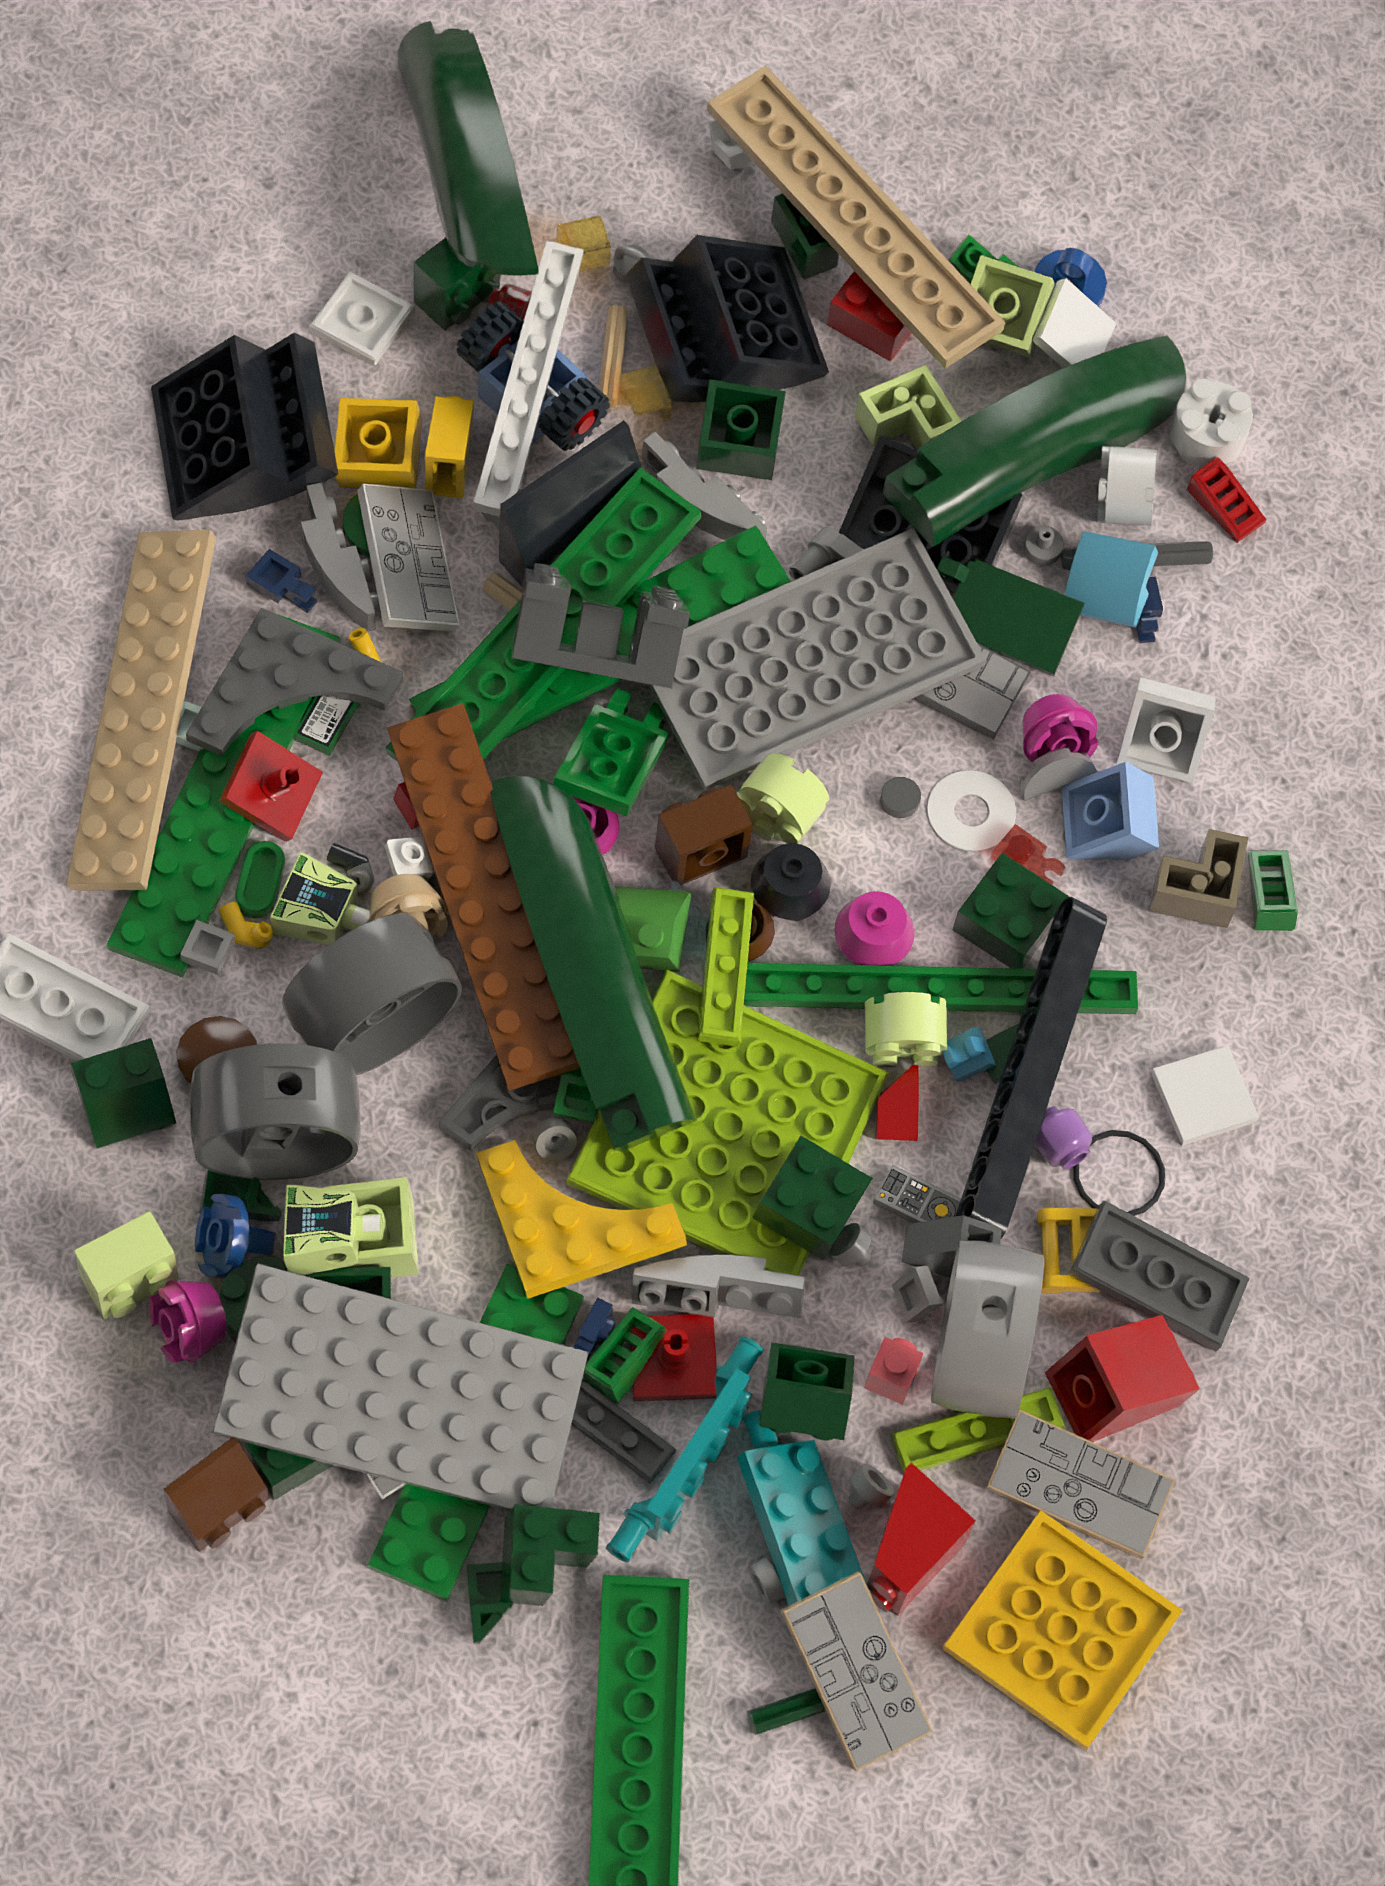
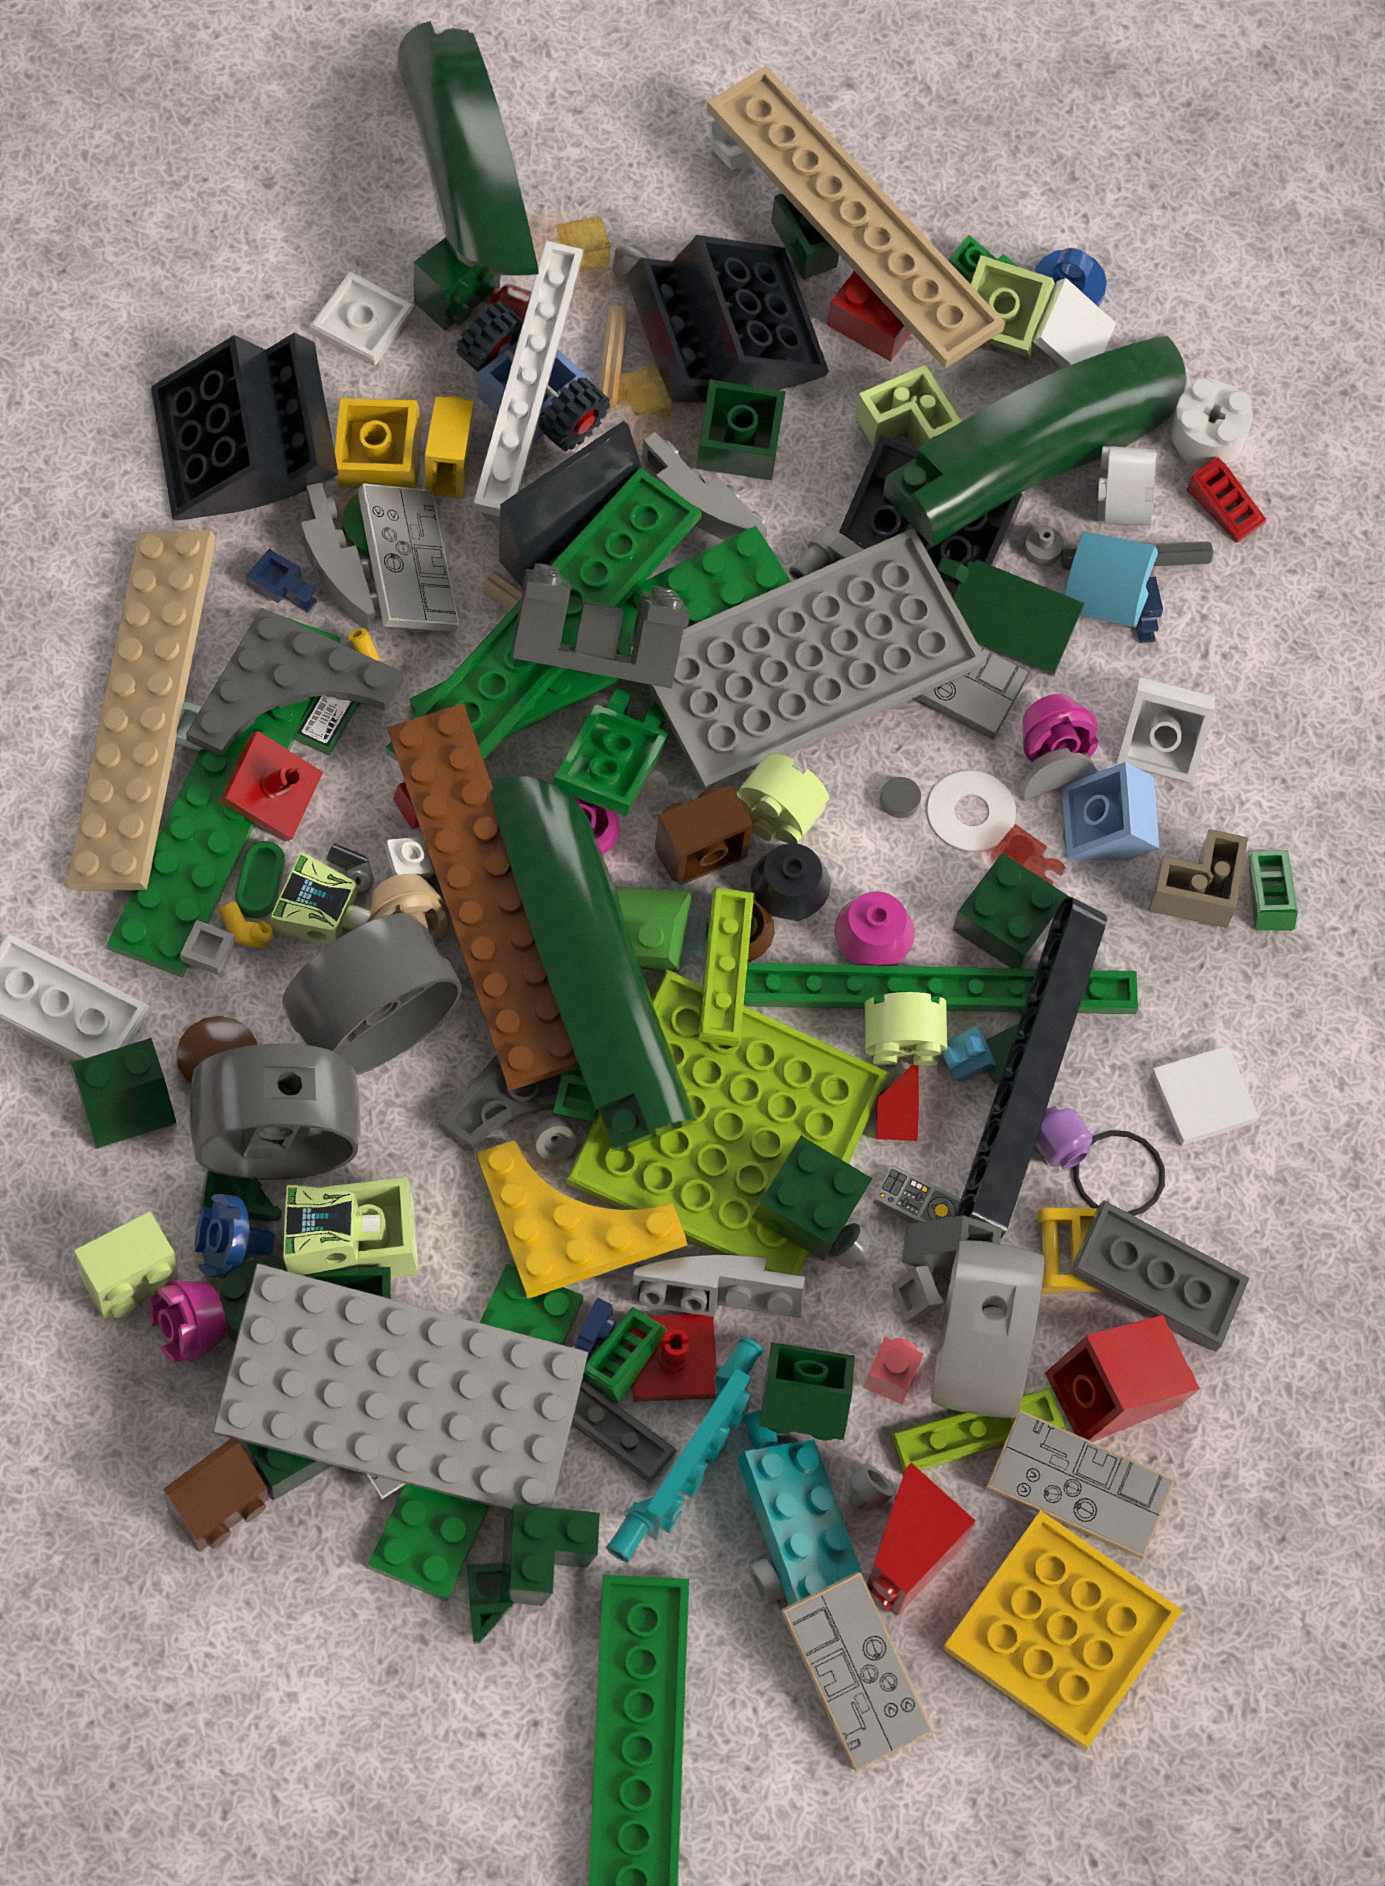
(785, 1711): dark green axle -> none

